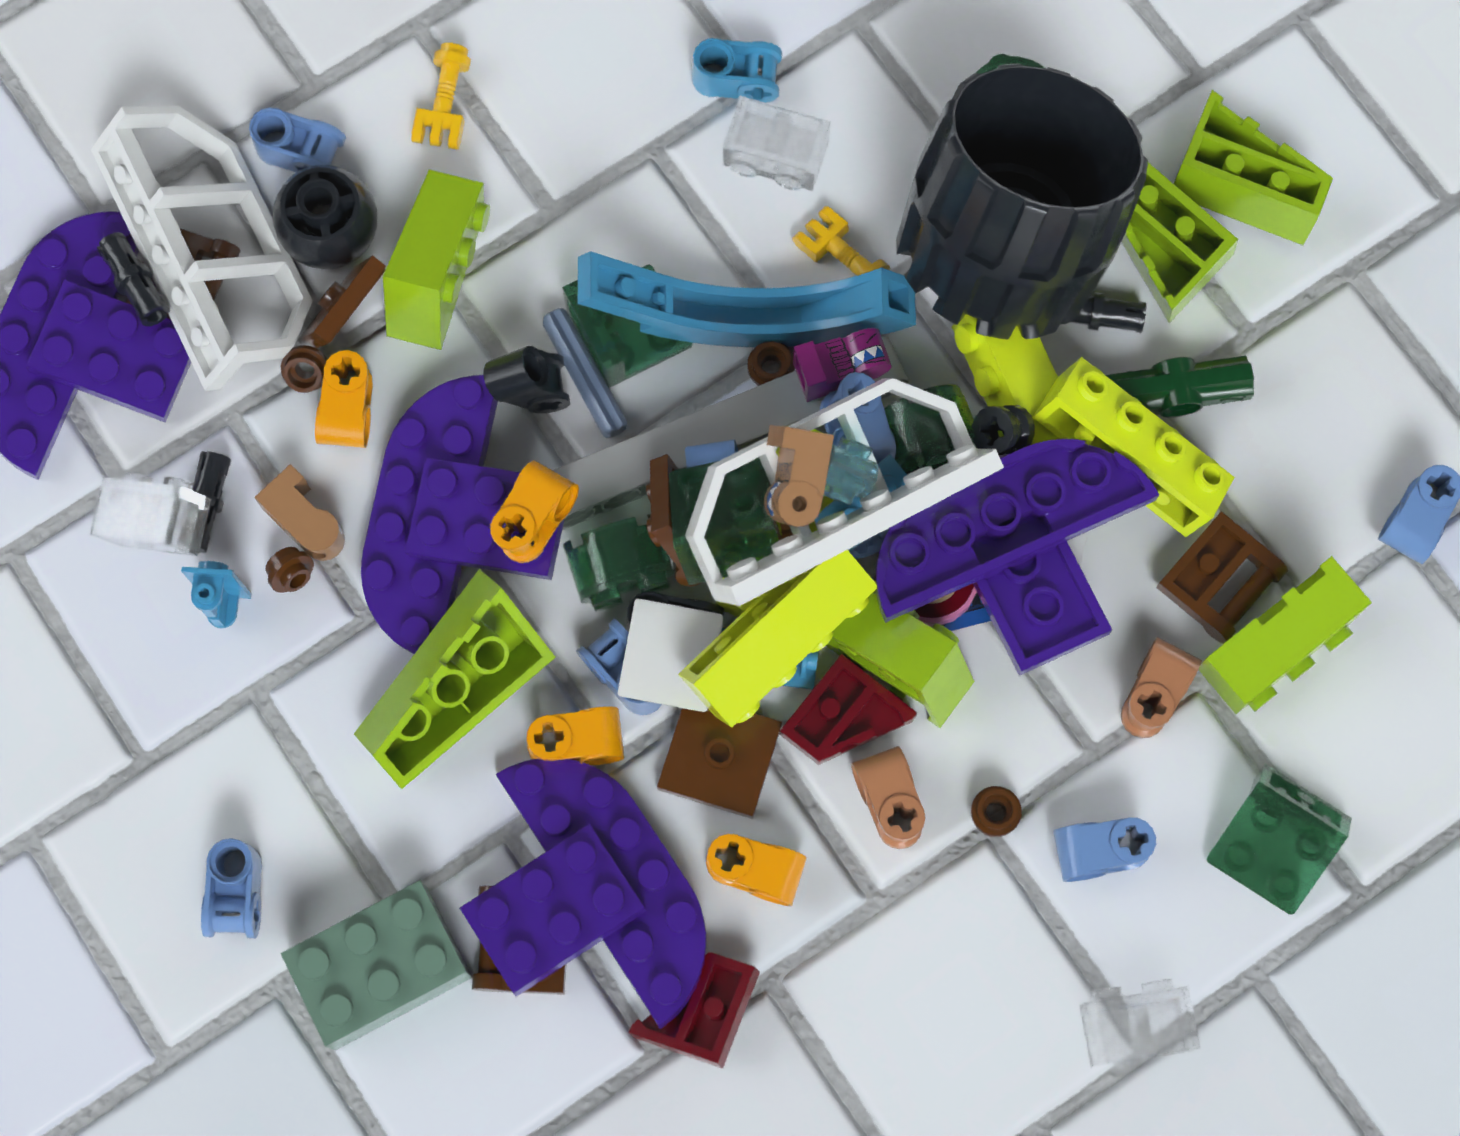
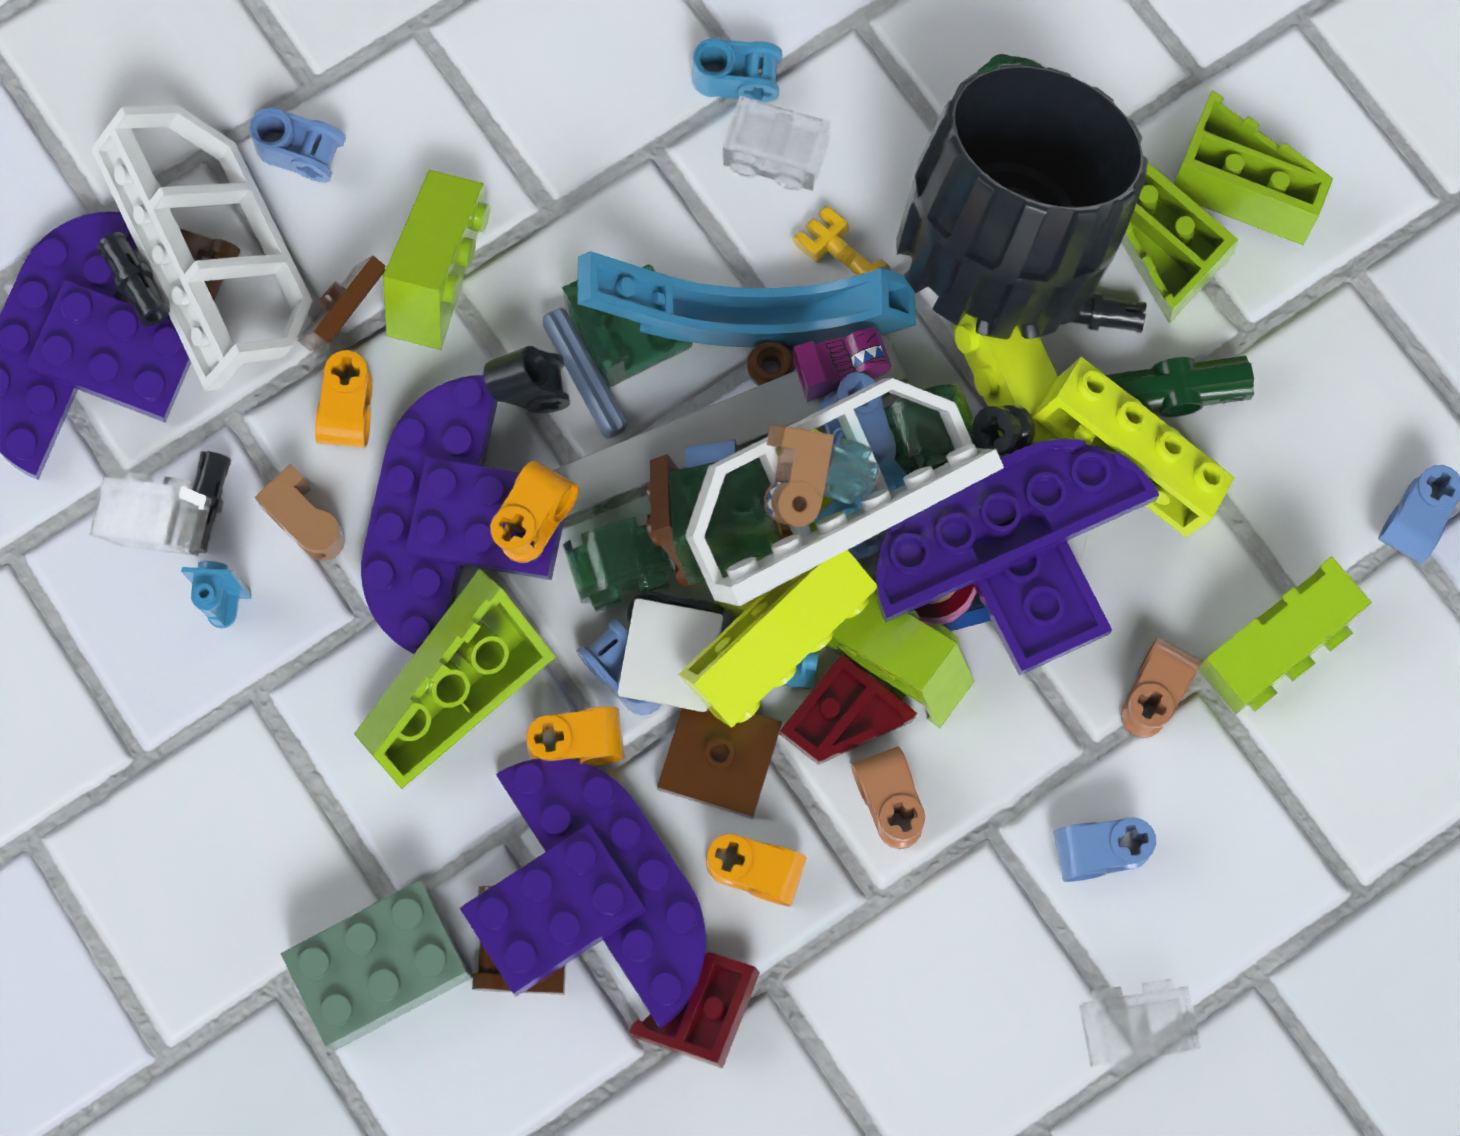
(232, 894): medium blue piece -> none
(289, 570): reddish brown plate -> none
(299, 379): reddish brown plate -> none
(336, 243): black wheel -> none
(451, 59): yellow hinge -> none
(1002, 797): reddish brown plate -> none
(1210, 565): reddish brown plate -> none
(1280, 840): clear green bracket -> none

